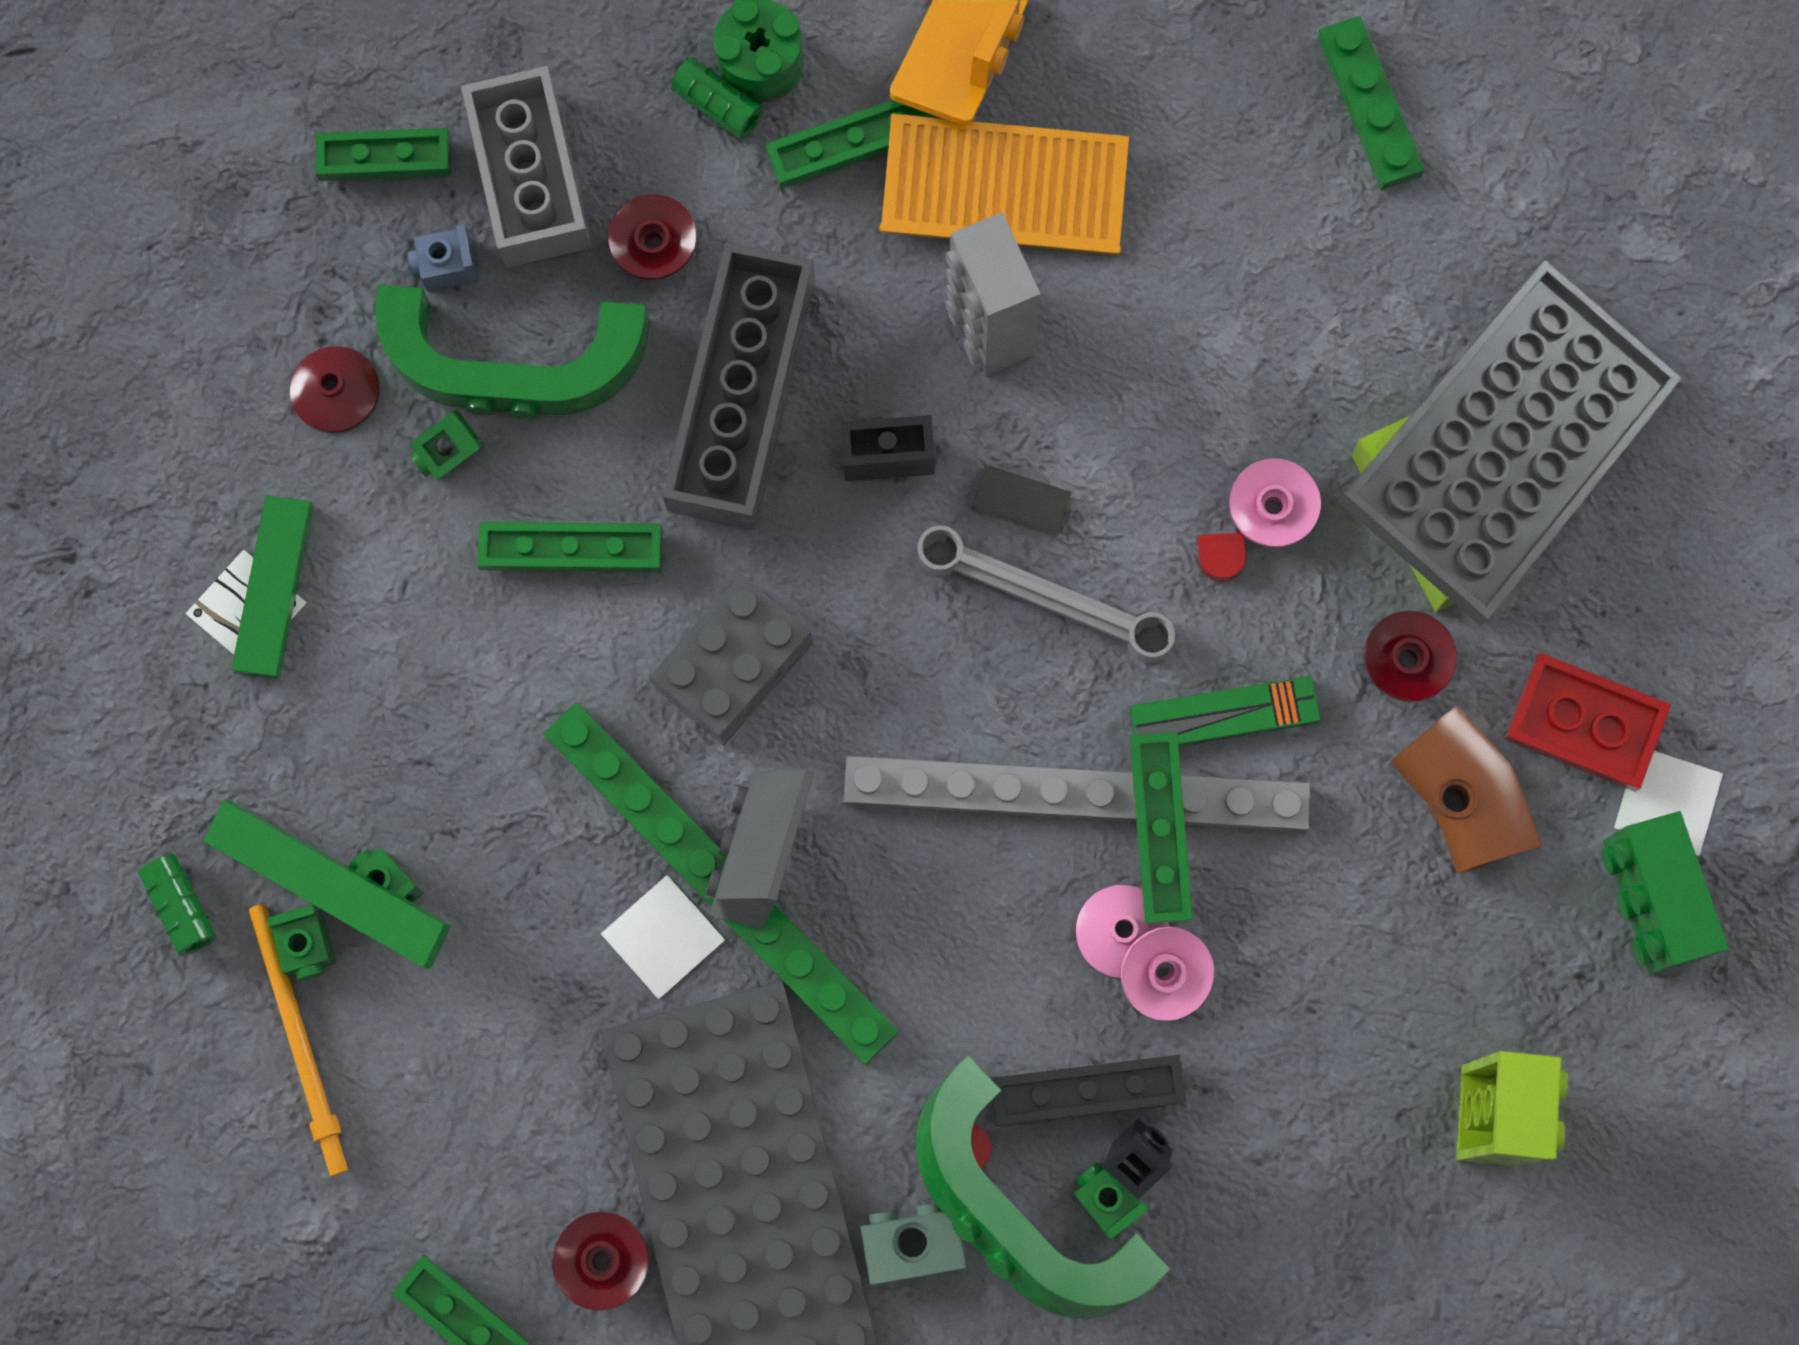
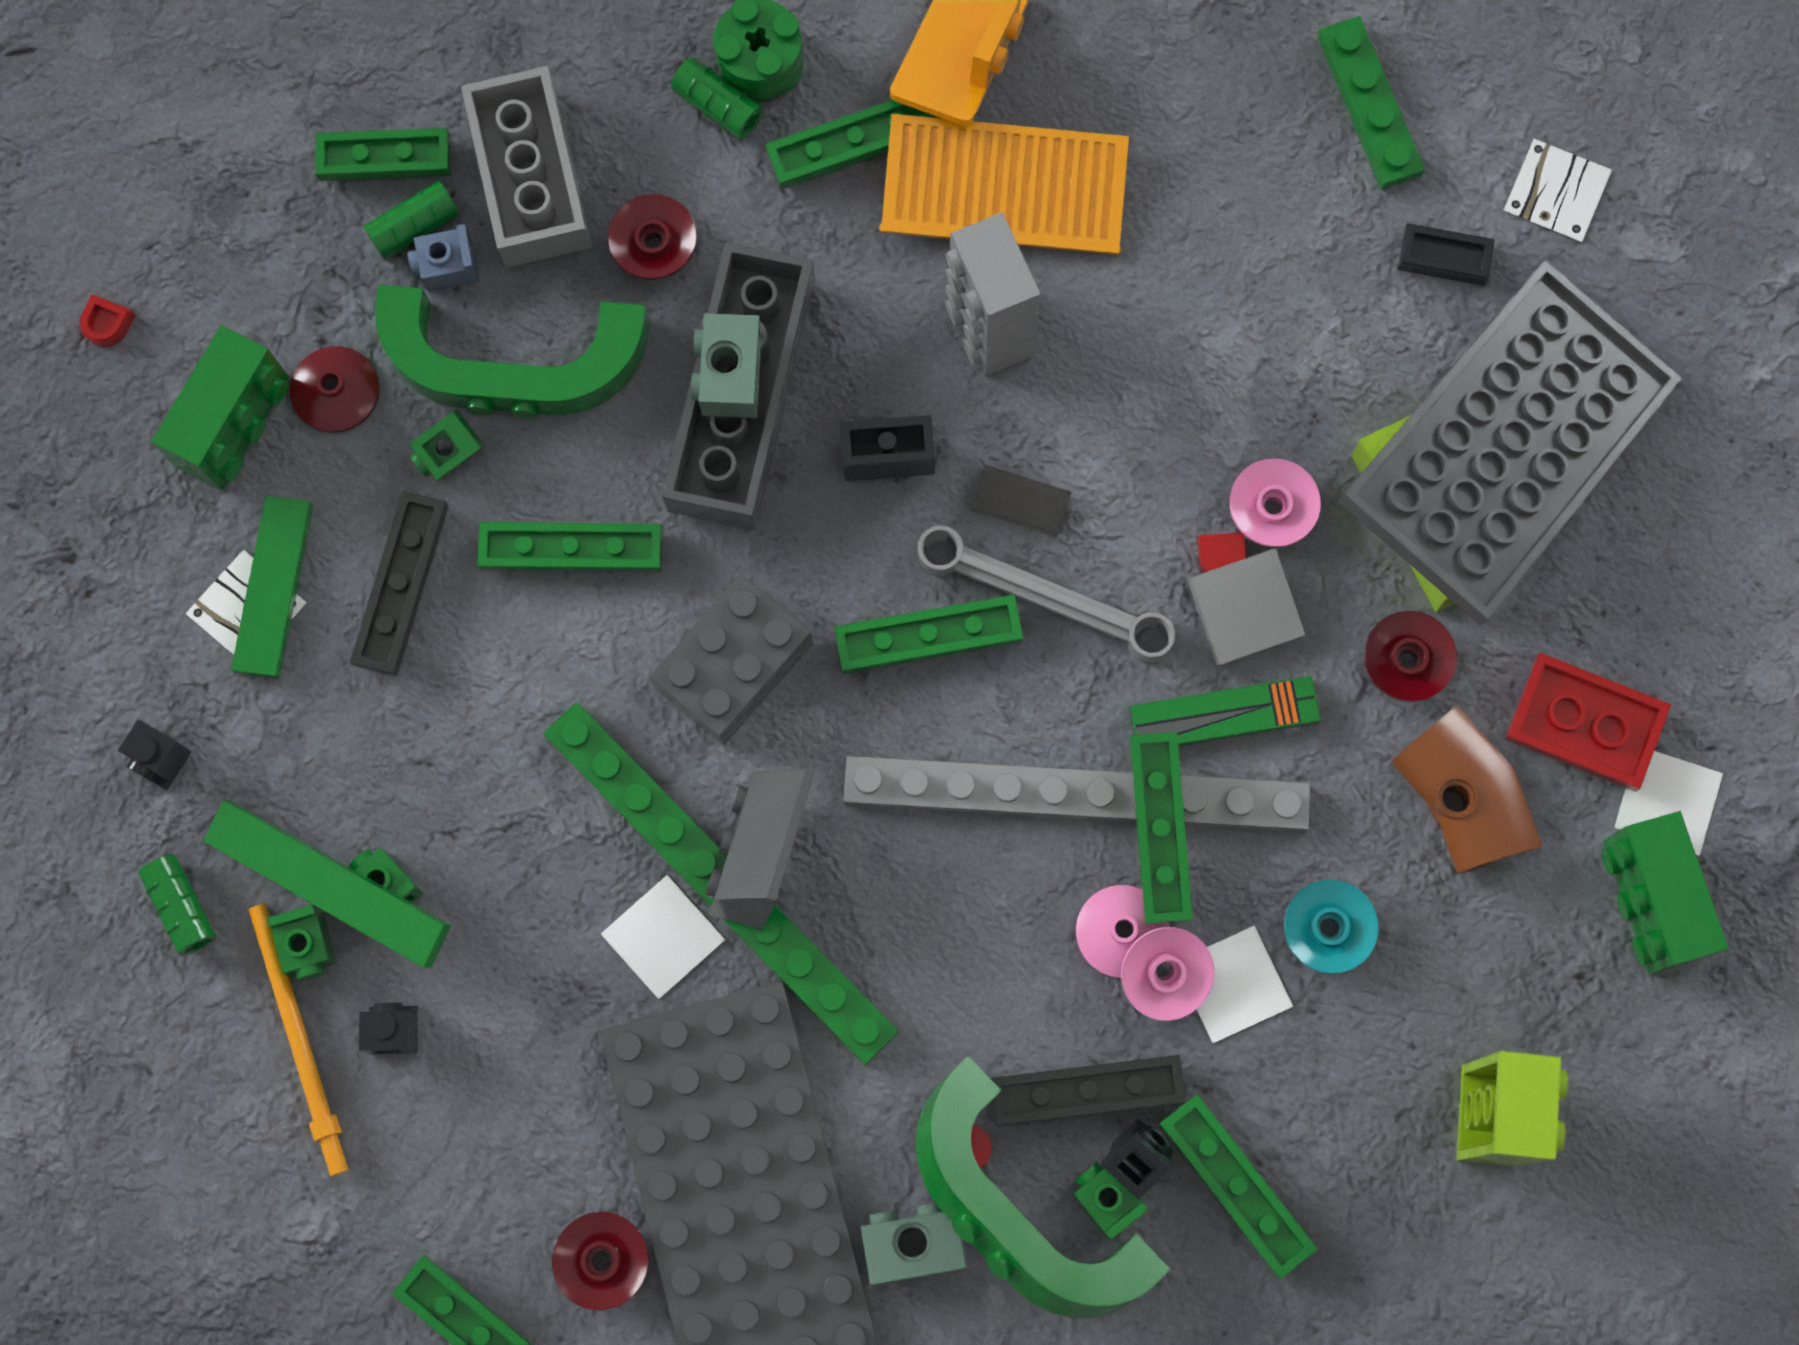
(105, 322): none -> red tile
(153, 754): none -> black brick
(222, 409): none -> green brick
(389, 1029): none -> black brick
(399, 583): none -> pearl dark grey plate
(411, 219): none -> green axle
(728, 338): none -> sand green brick
(928, 634): none -> green plate
(1238, 1187): none -> green plate
(1243, 986): none -> white sticker
(1246, 606): none -> light grey tile
(1347, 909): none -> teal dish
(1446, 254): none -> black tile
(1557, 190): none -> white sticker

